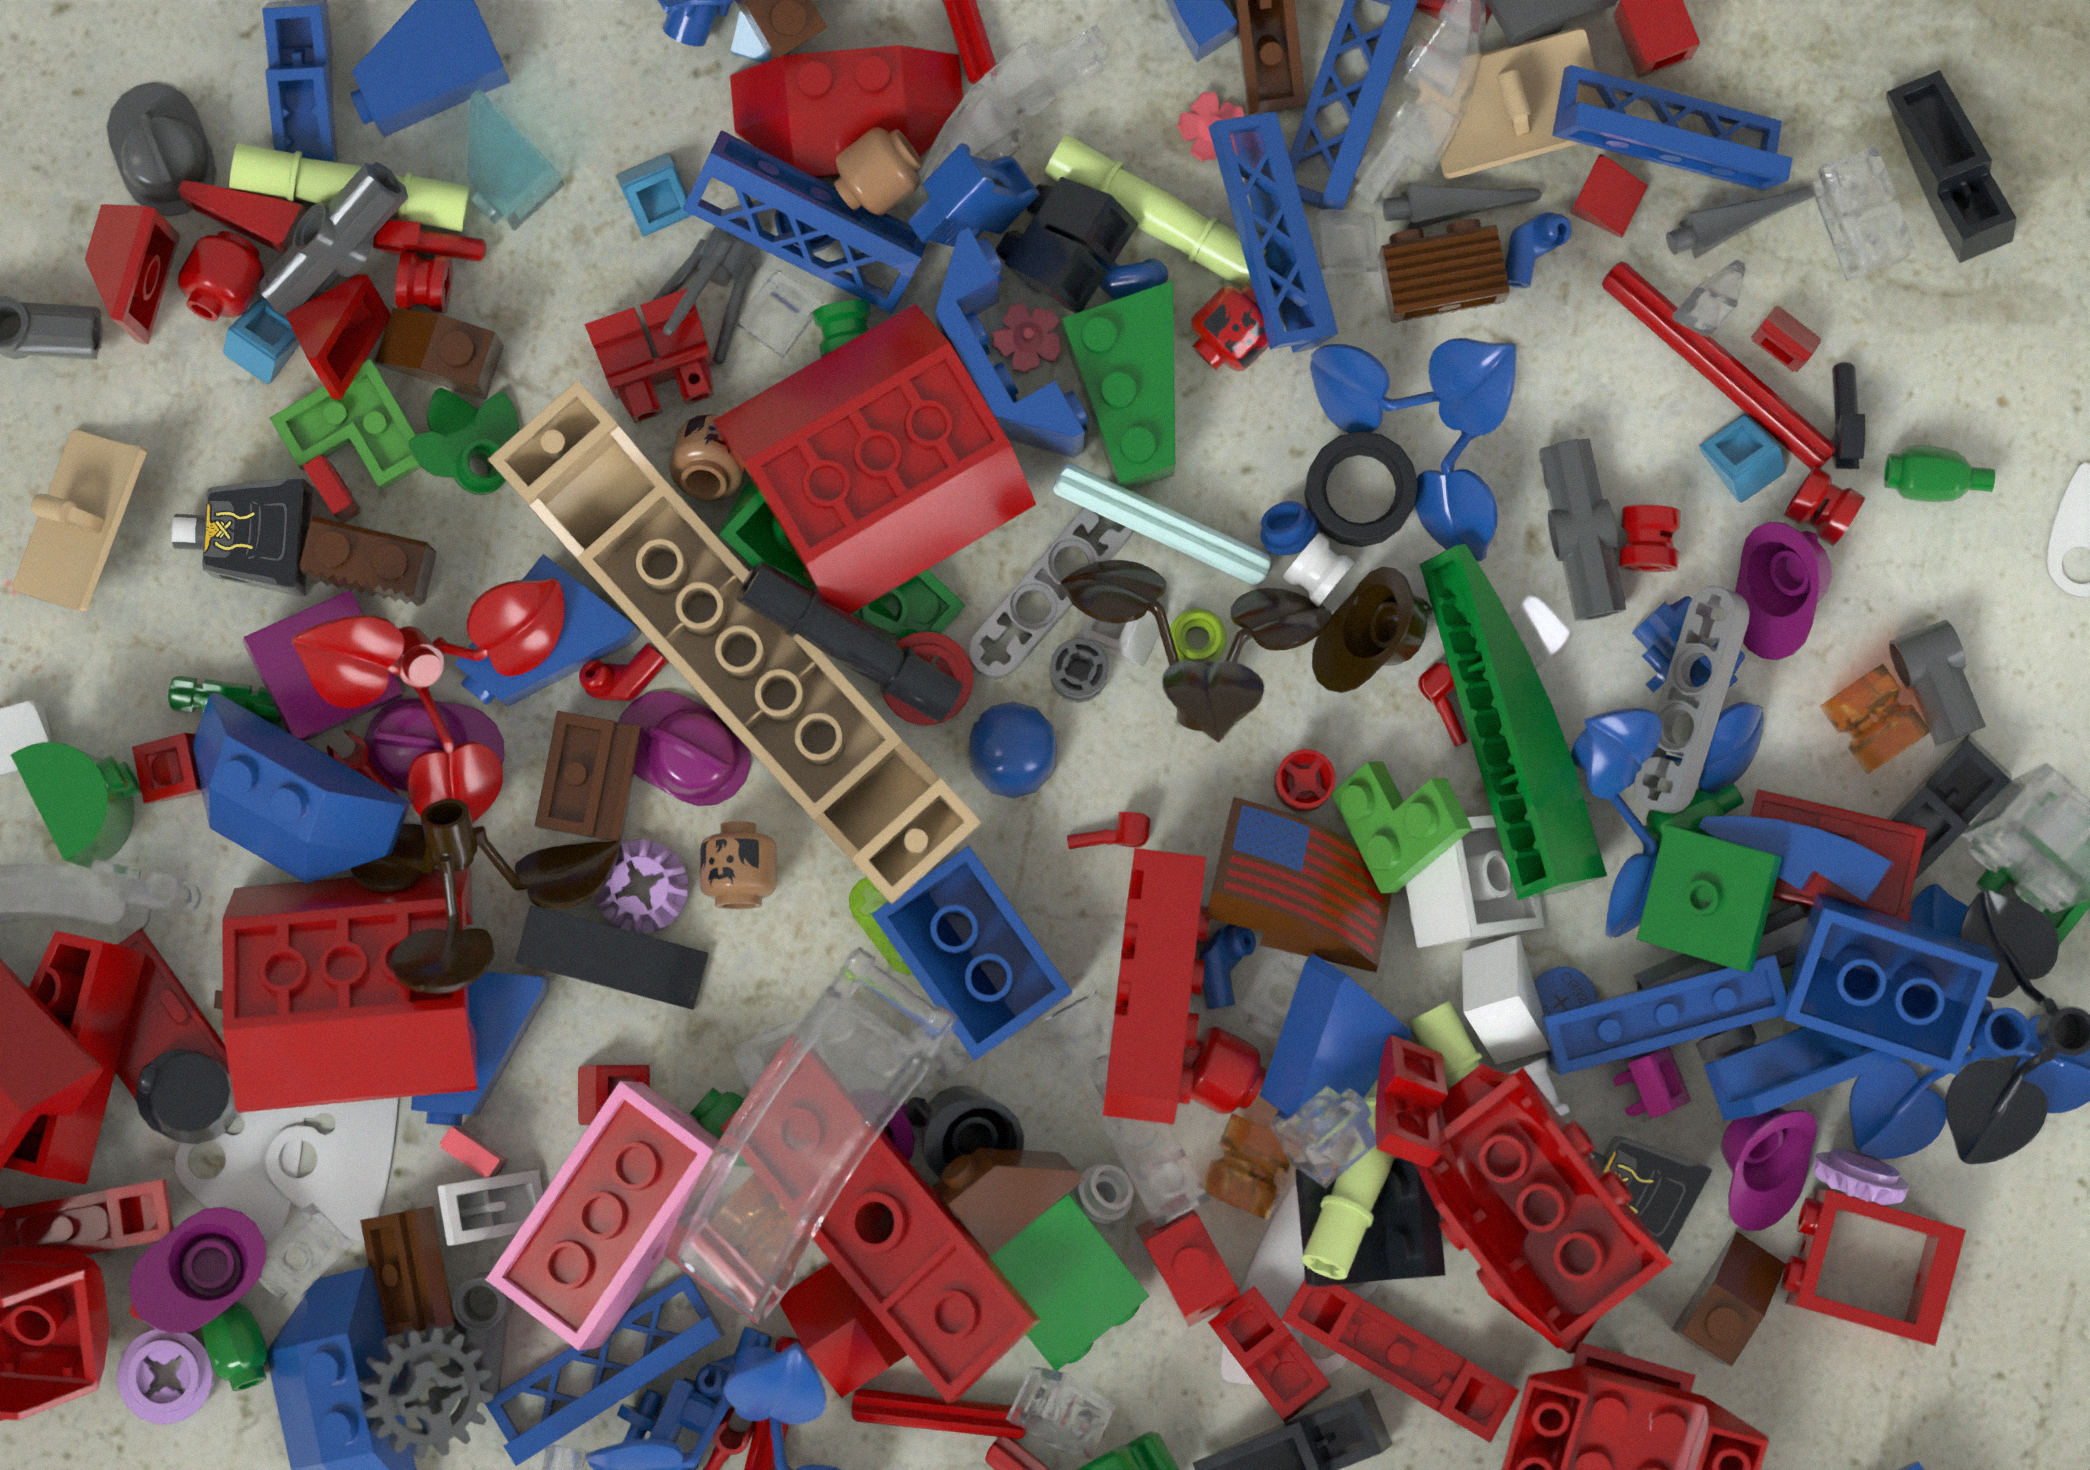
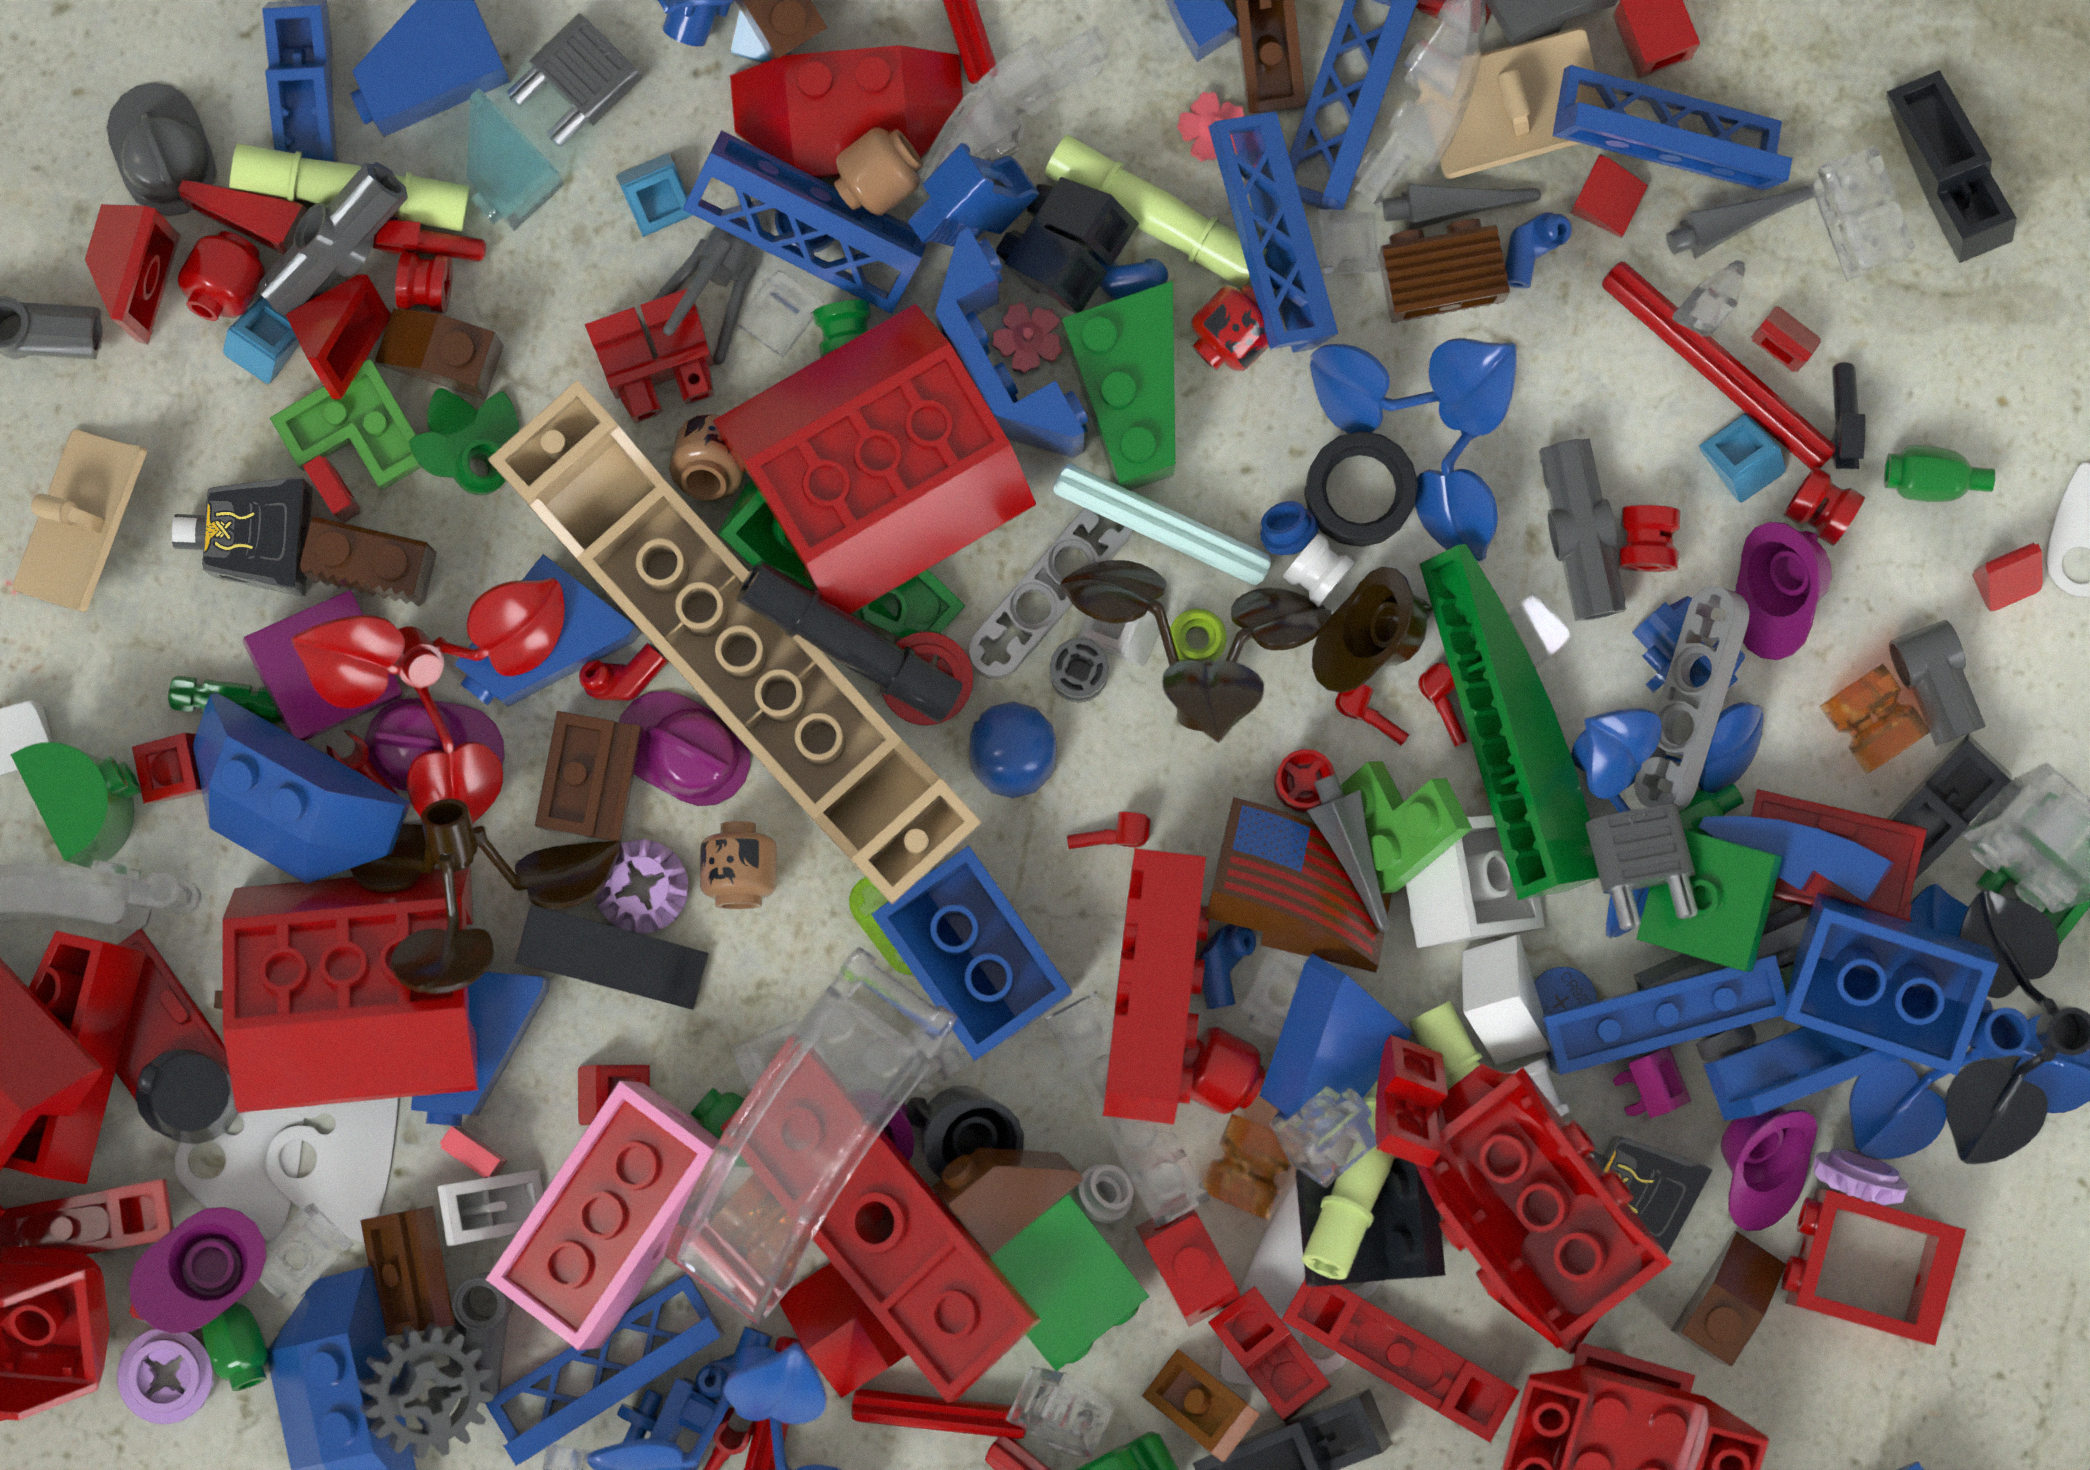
(583, 71): none -> dark grey piece
(1201, 1405): none -> dark orange slope
(1344, 827): none -> dark grey piece
(1355, 705): none -> red hand
(1640, 852): none -> dark grey piece
(2010, 577): none -> slope

